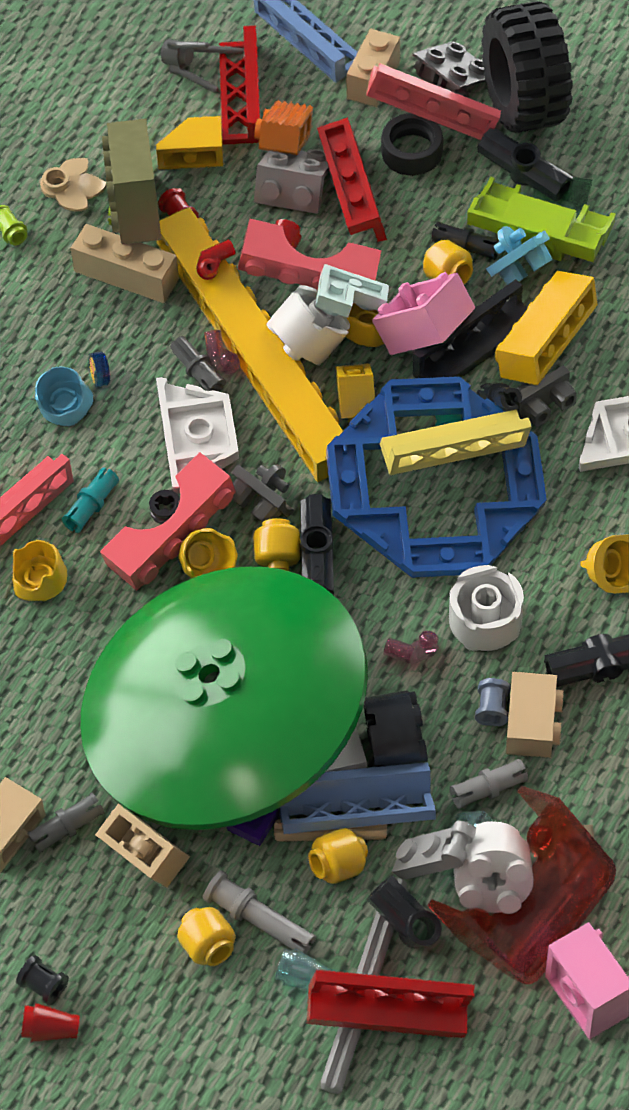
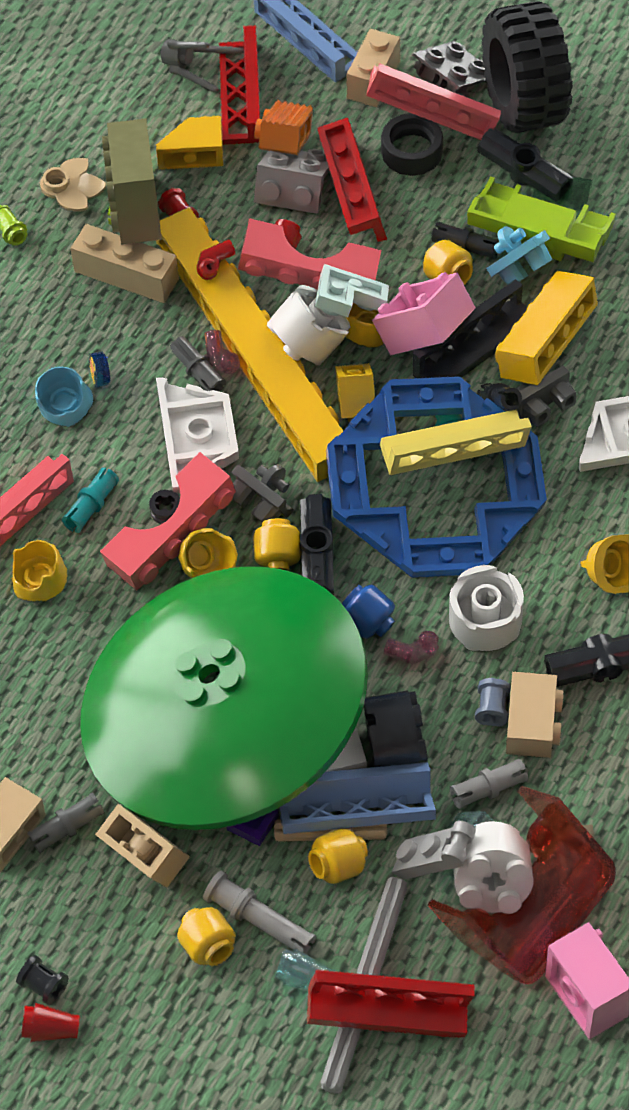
(370, 610): none -> blue head
(402, 910): black piece -> none

